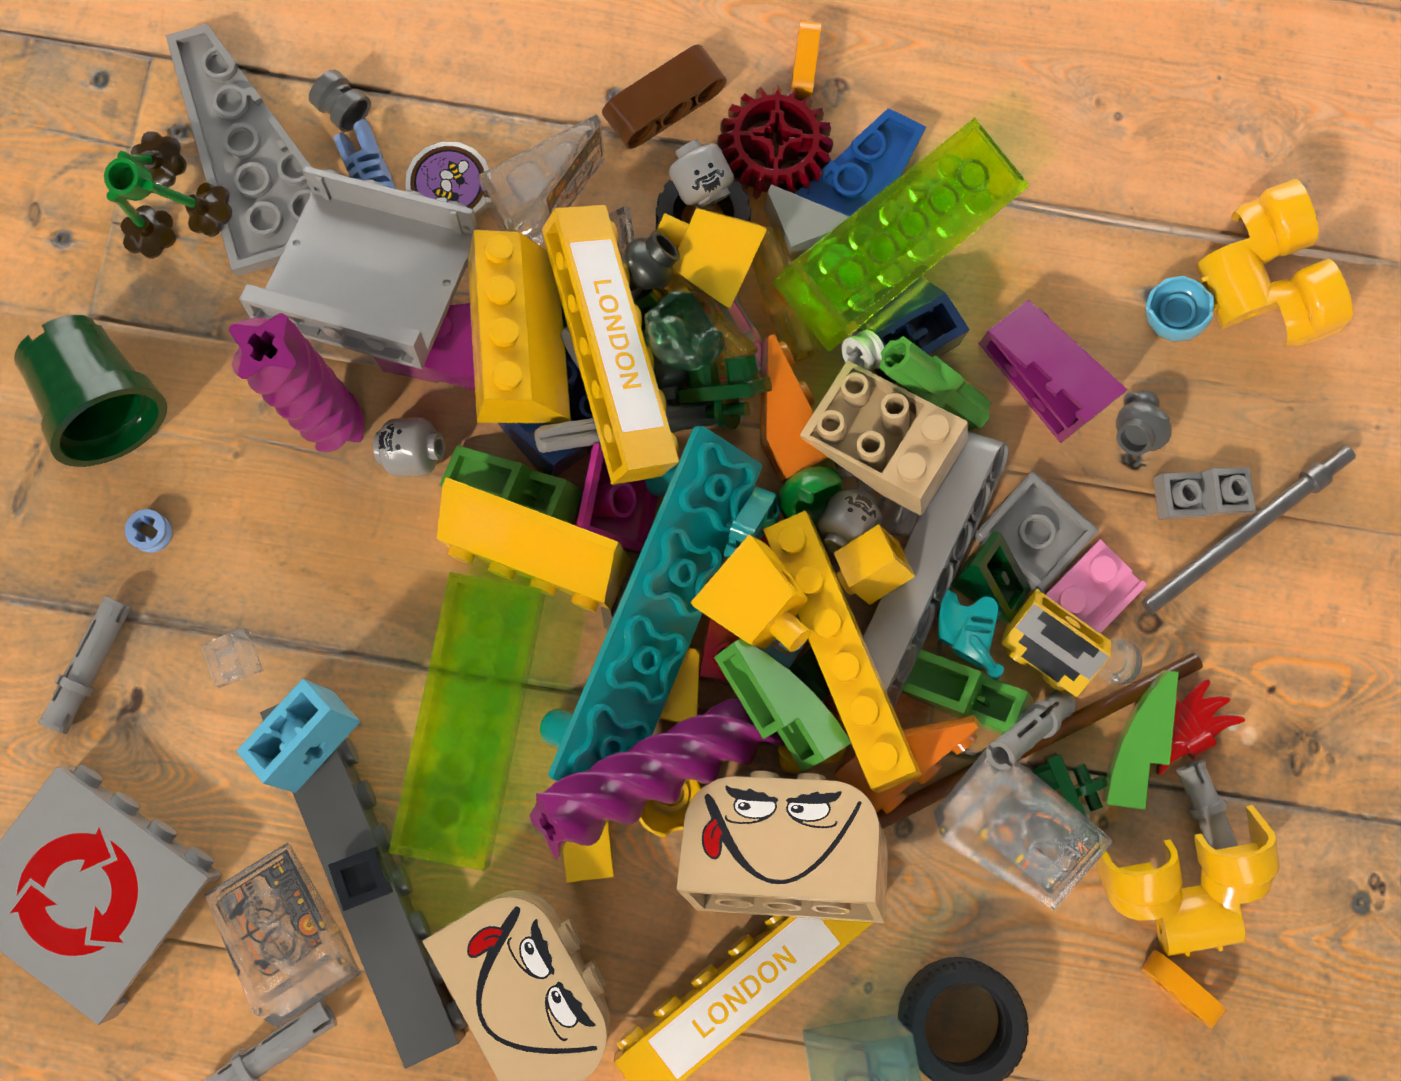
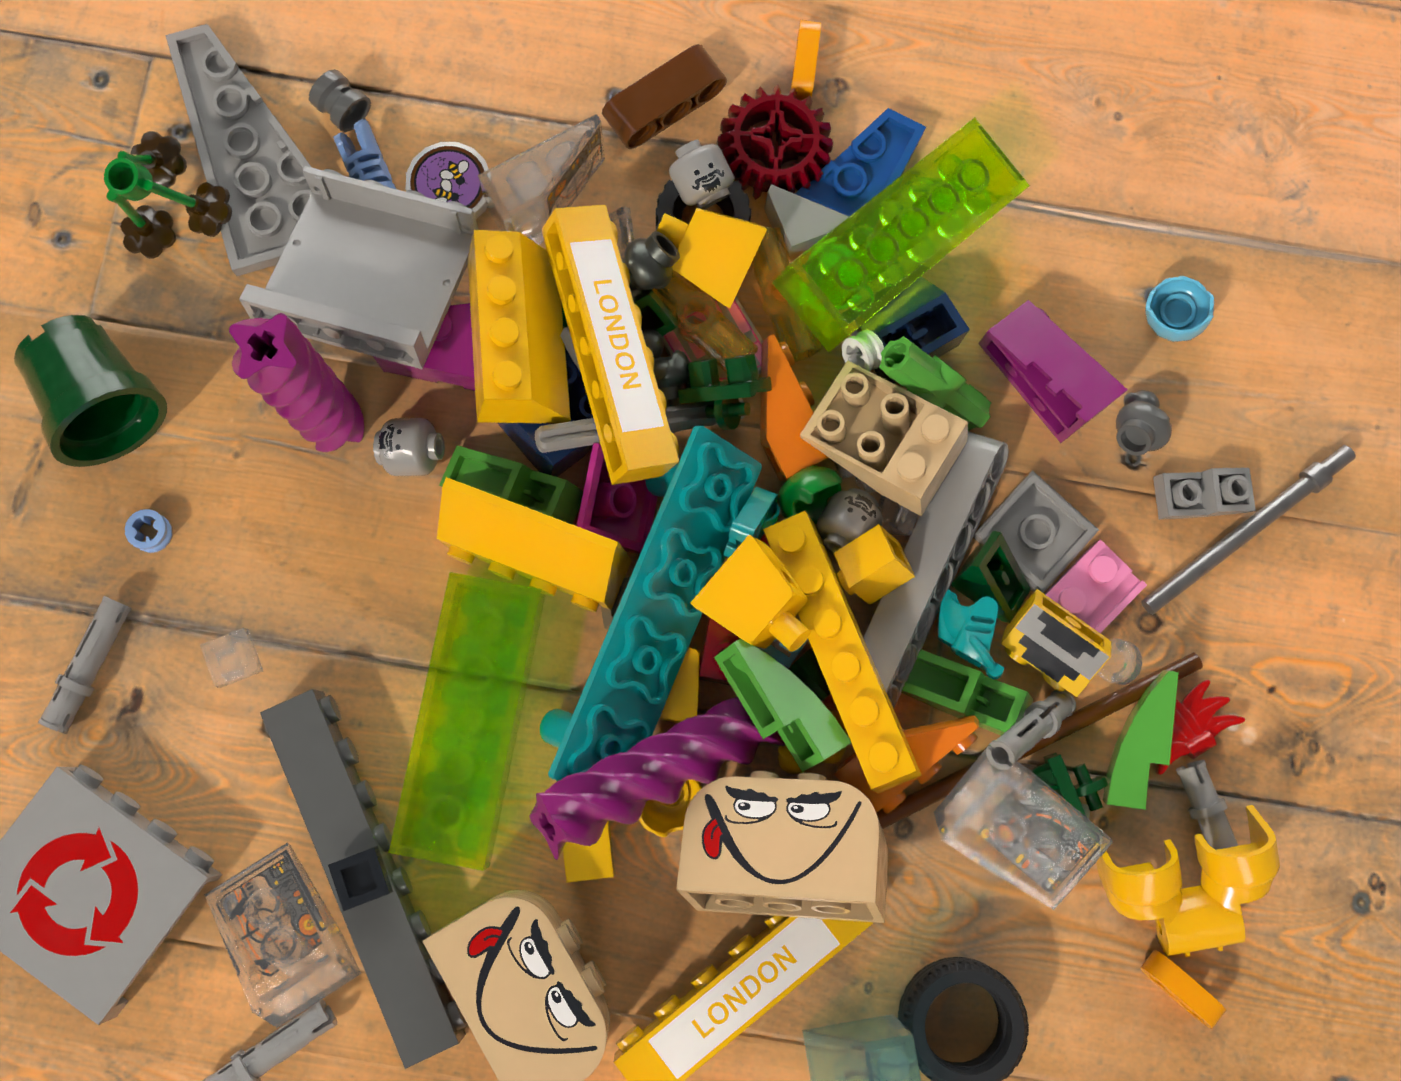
(298, 736): medium azure brick -> none
(682, 332): clear green hair -> none
(1279, 223): yellow piece -> none

